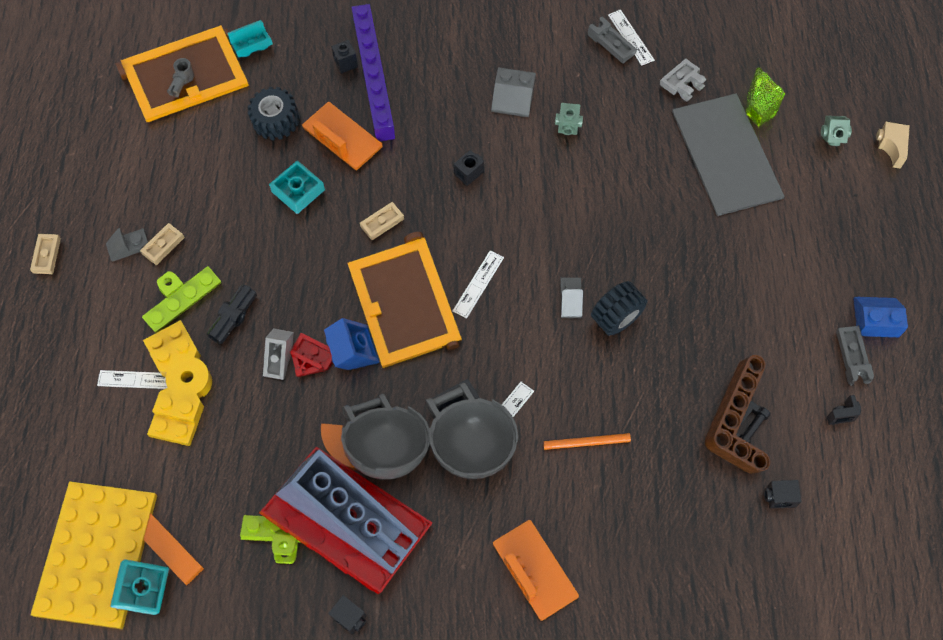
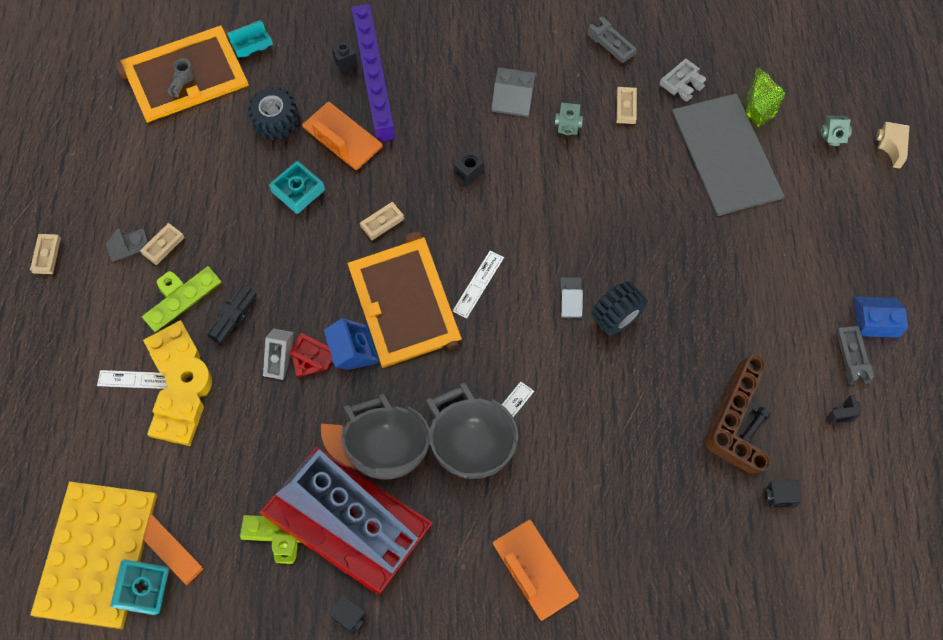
(586, 441): orange bar -> none
(626, 105): none -> tan plate
(631, 36): white sticker -> none

